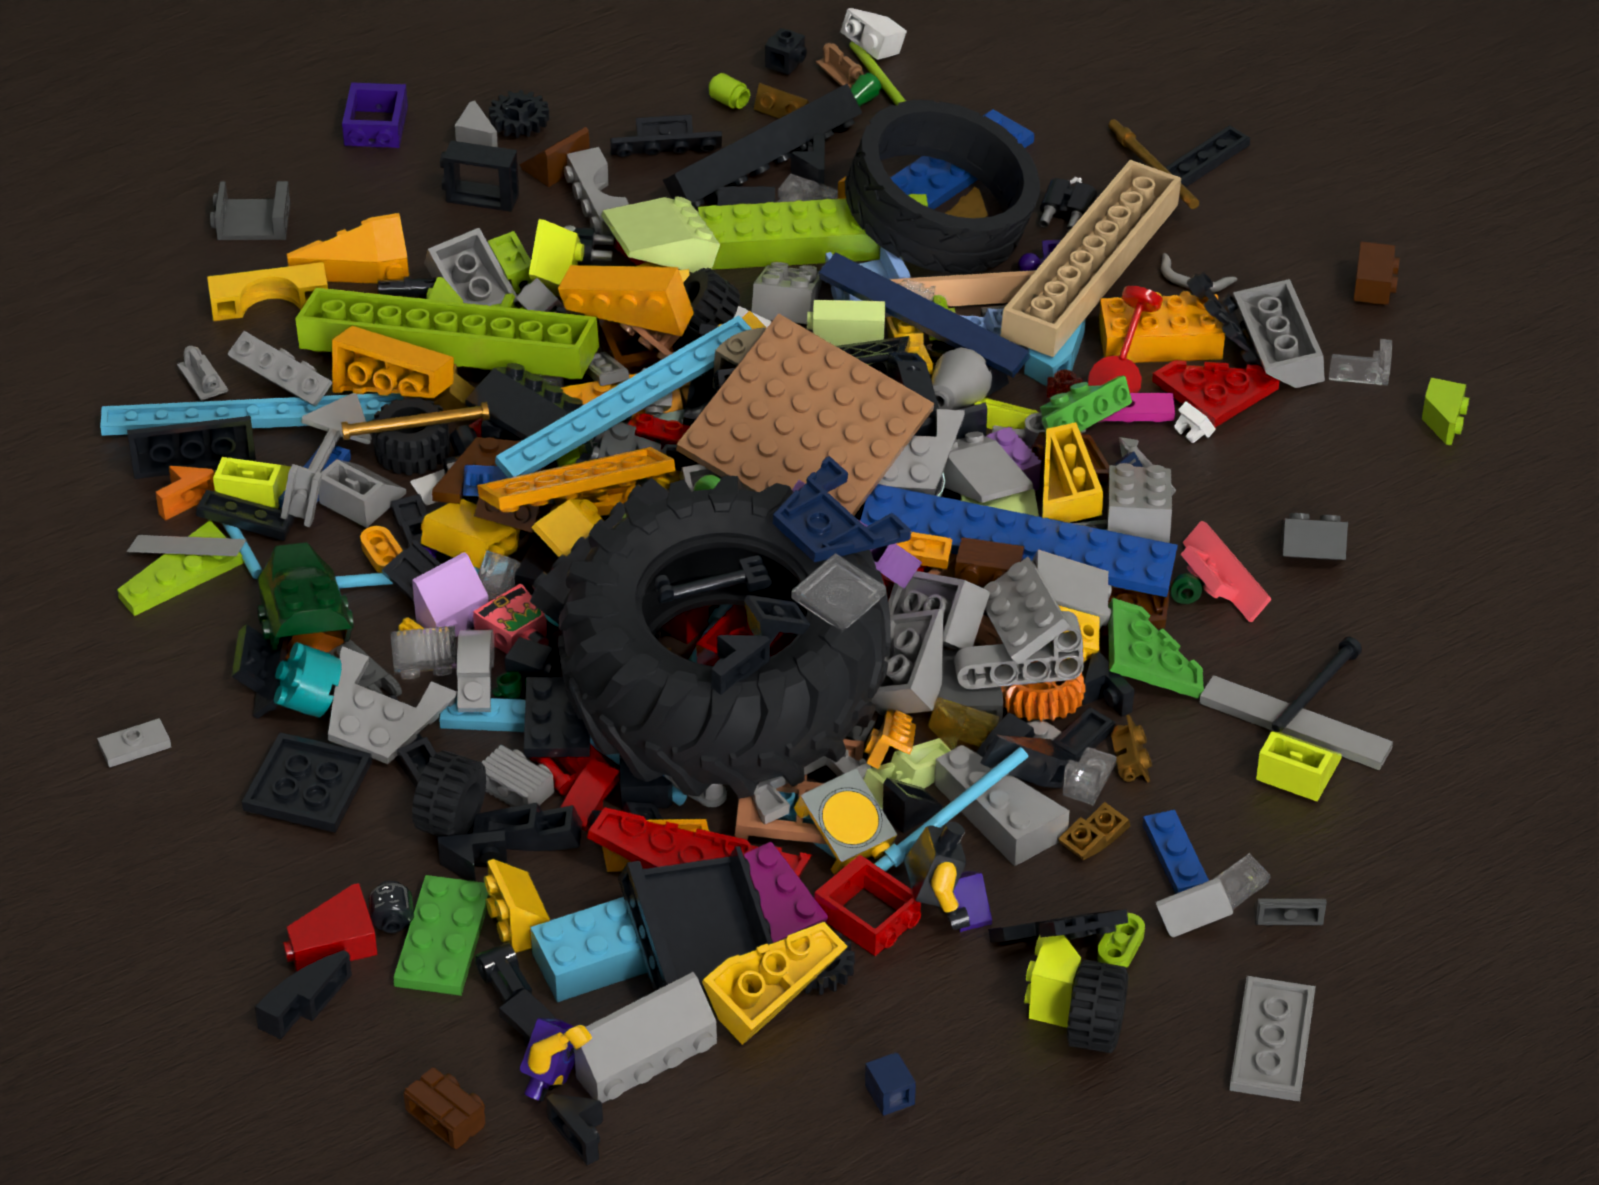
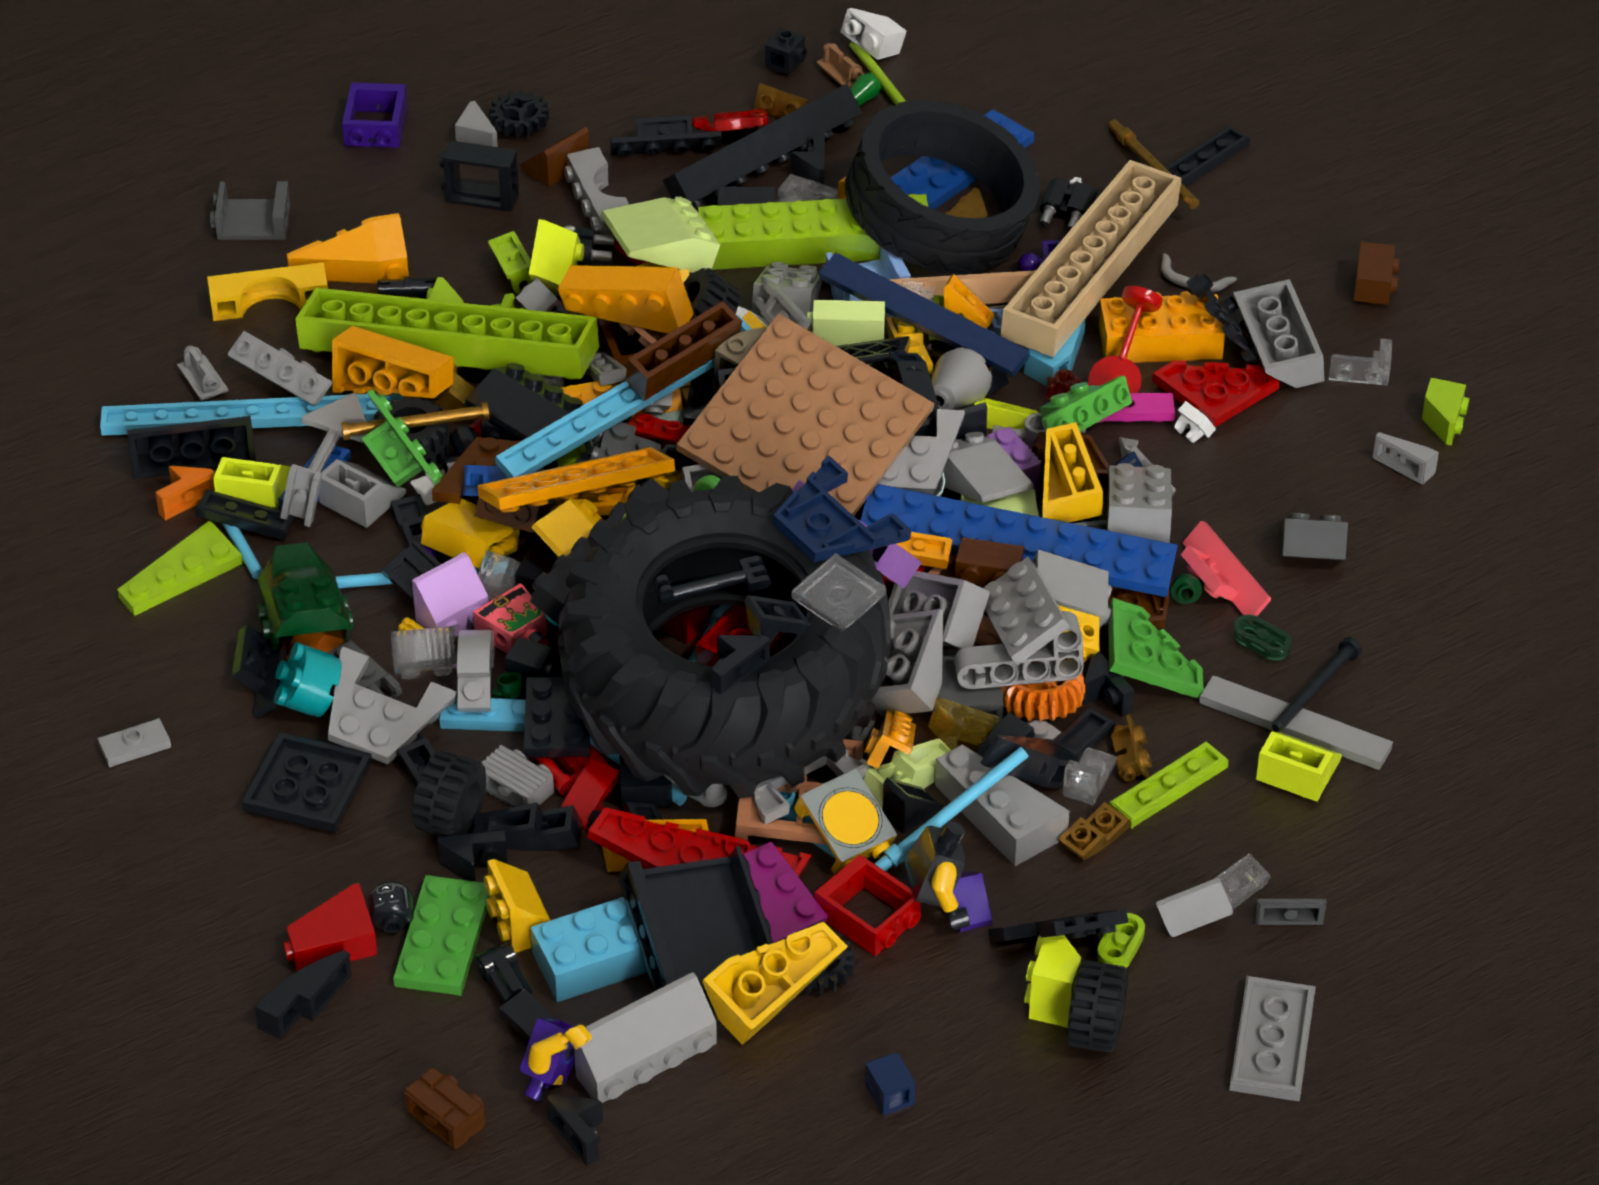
(186, 545): light grey sticker -> none
(379, 546): light orange plate -> none
(393, 448): none -> bright green bracket
(470, 269): light grey slope -> none
(681, 351): none -> reddish brown brick
(729, 91): lime brick -> none
(732, 120): none -> red tile
(780, 303): none -> light grey hinge
(962, 300): none -> light orange slope
(1170, 784): none -> lime tile
(1174, 850): blue plate -> none
(1262, 637): none -> clear green plate
(1415, 460): none -> light grey slope

